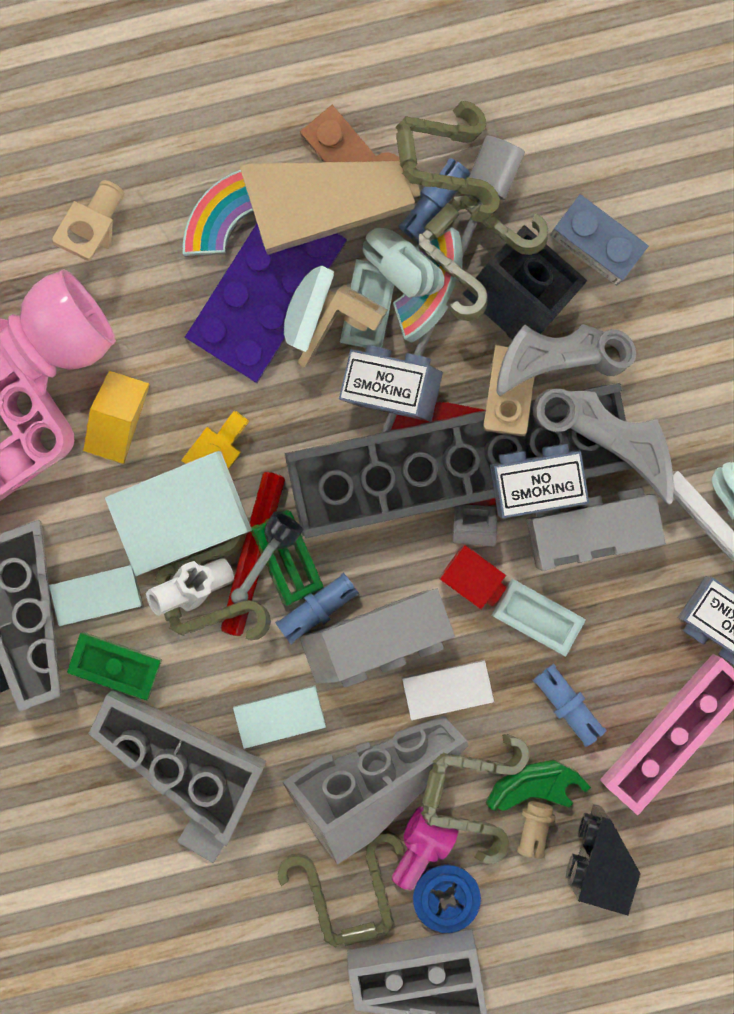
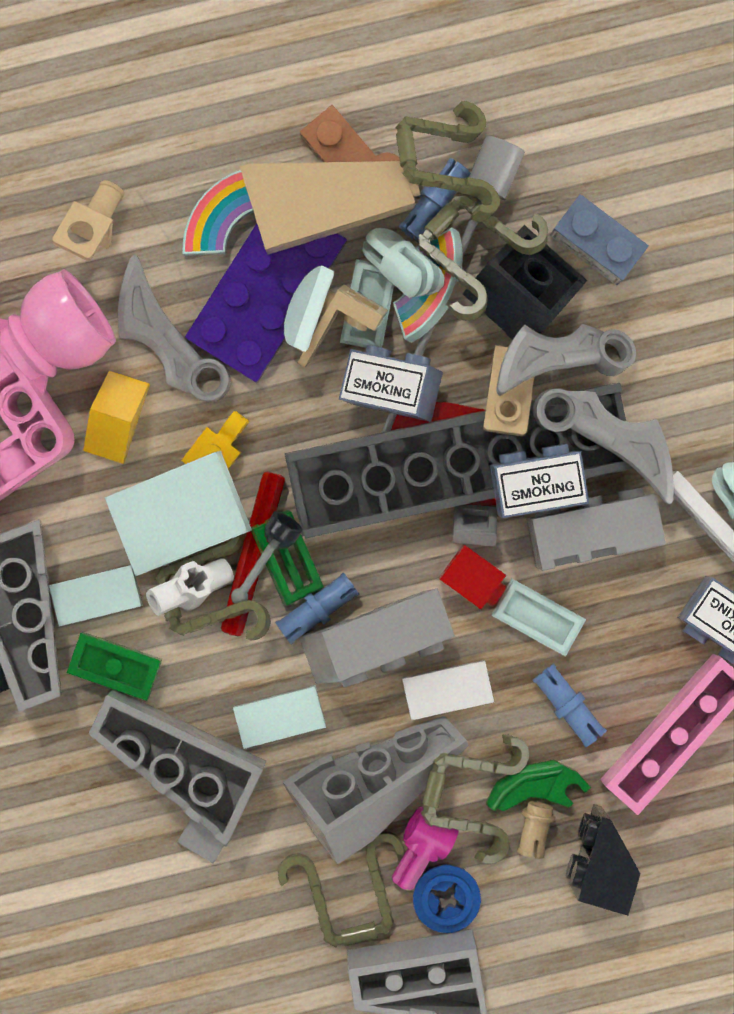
(144, 321): none -> light grey piece

